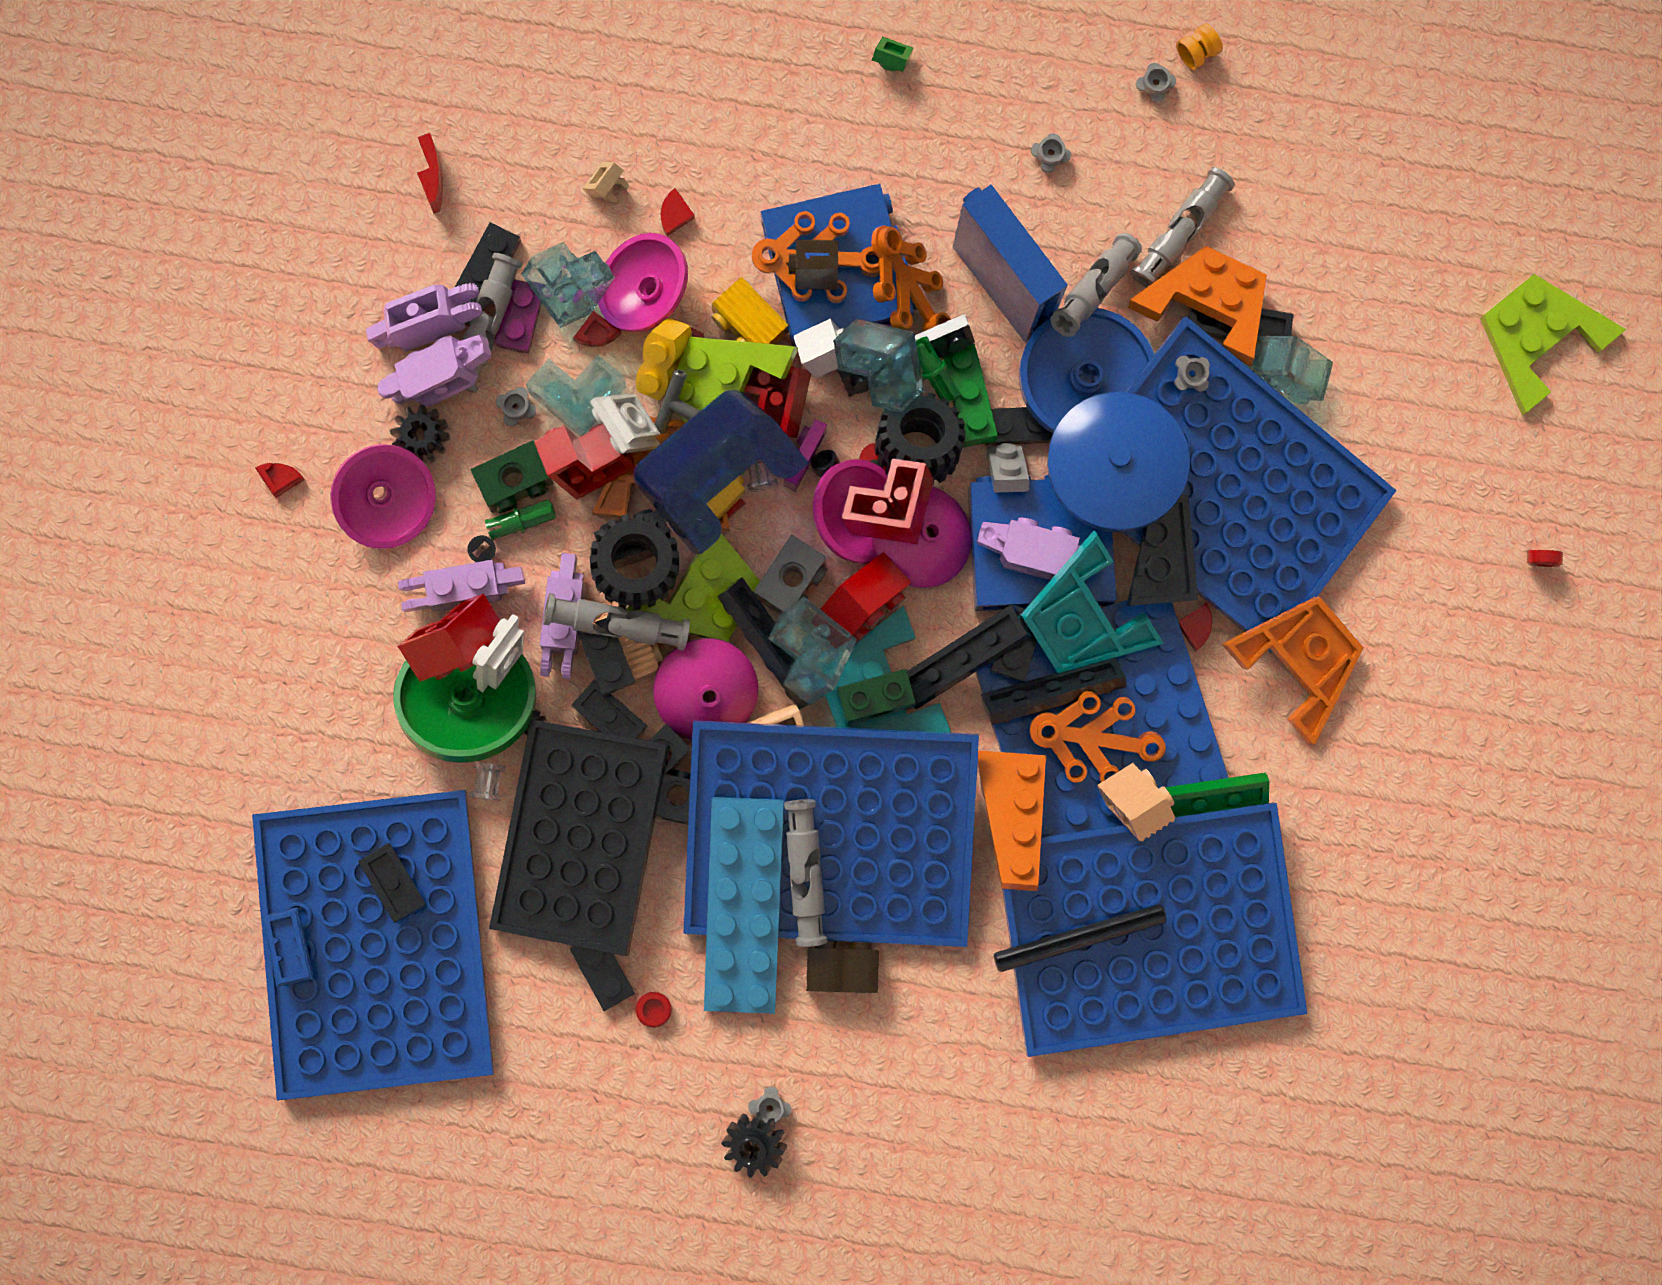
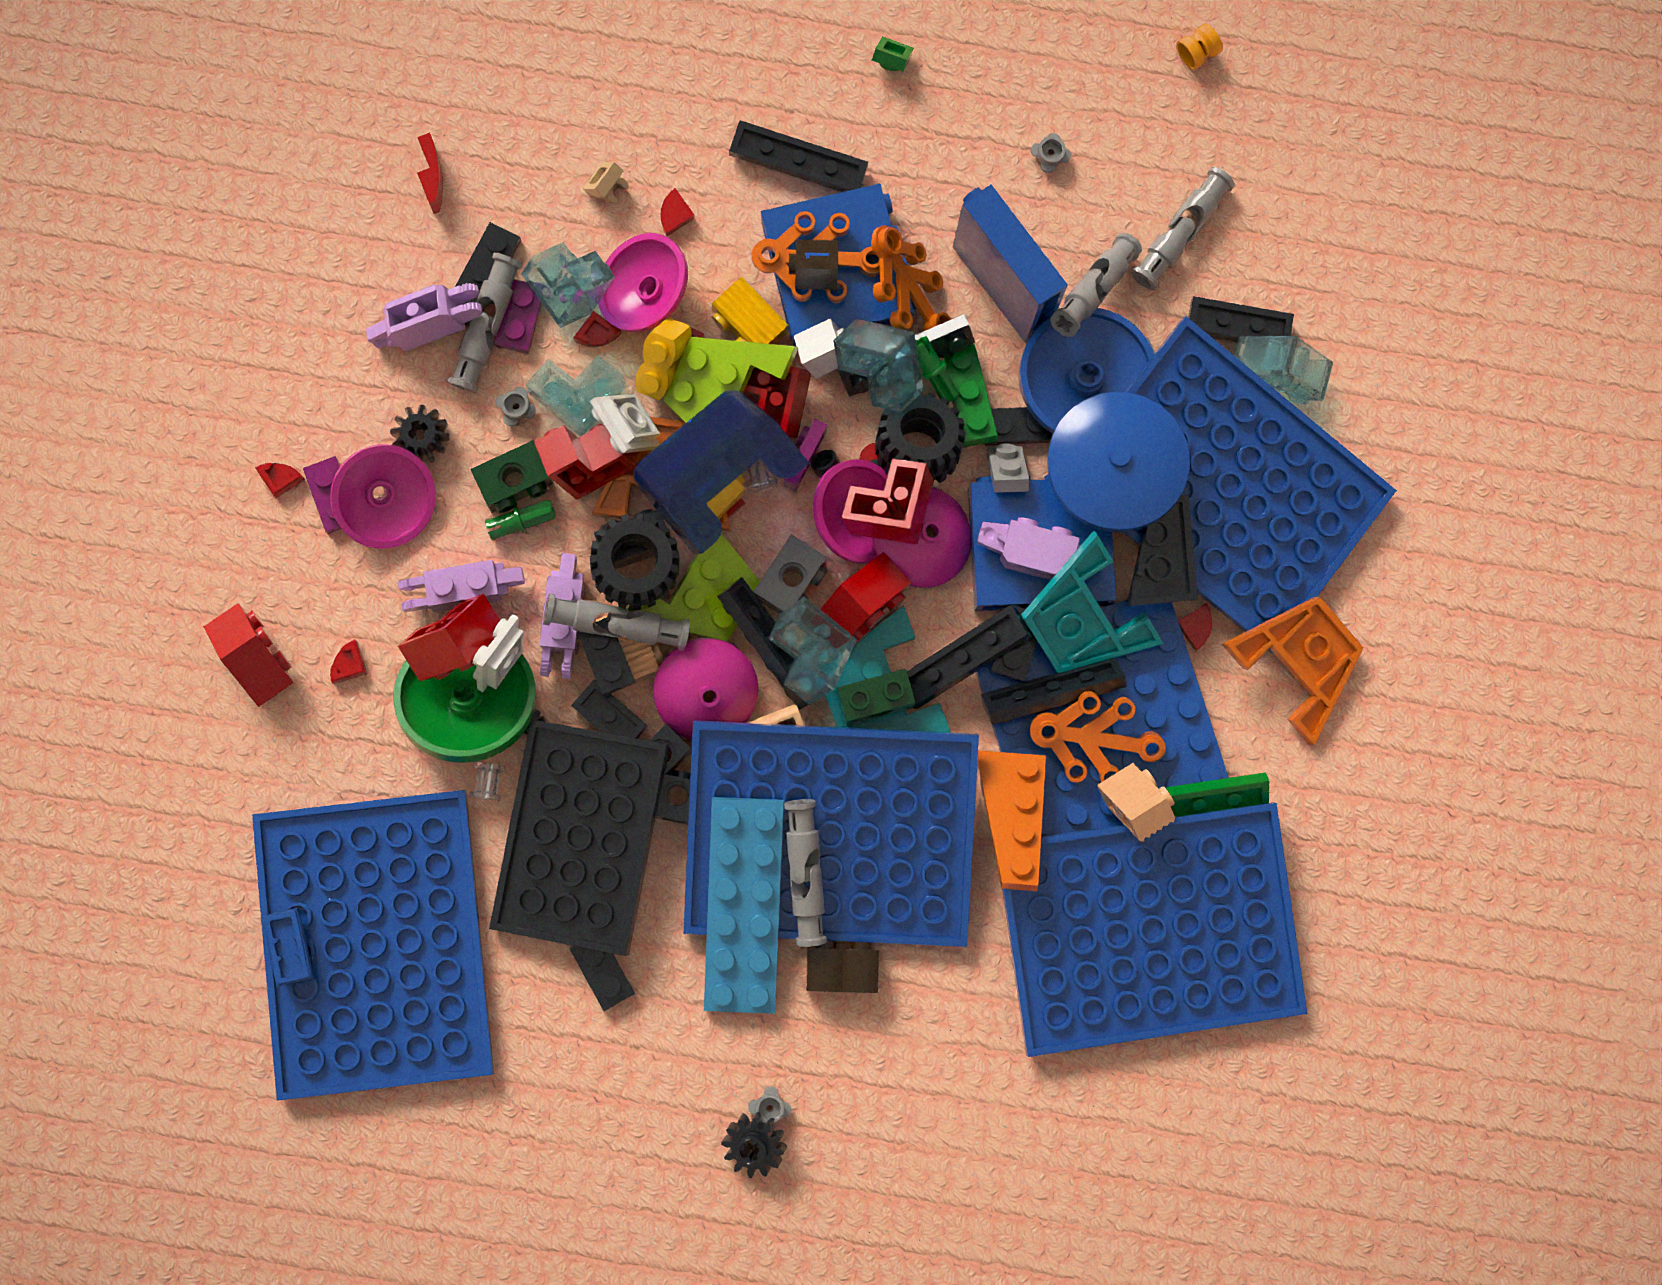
(247, 655): none -> red brick
(320, 480): none -> magenta plate
(347, 663): none -> red tile
(392, 882): black plate -> none
(436, 371): lavender hinge -> none
(487, 554): black hinge -> none
(653, 1009): red tile -> none
(673, 404): dark grey piece -> none
(797, 157): none -> black plate
(1080, 938): black axle -> none
(1158, 73): light grey plate -> none
(1201, 369): light grey plate -> none
(1216, 288): orange wing -> none
(1531, 324): lime wing -> none
(1545, 558): red tile -> none

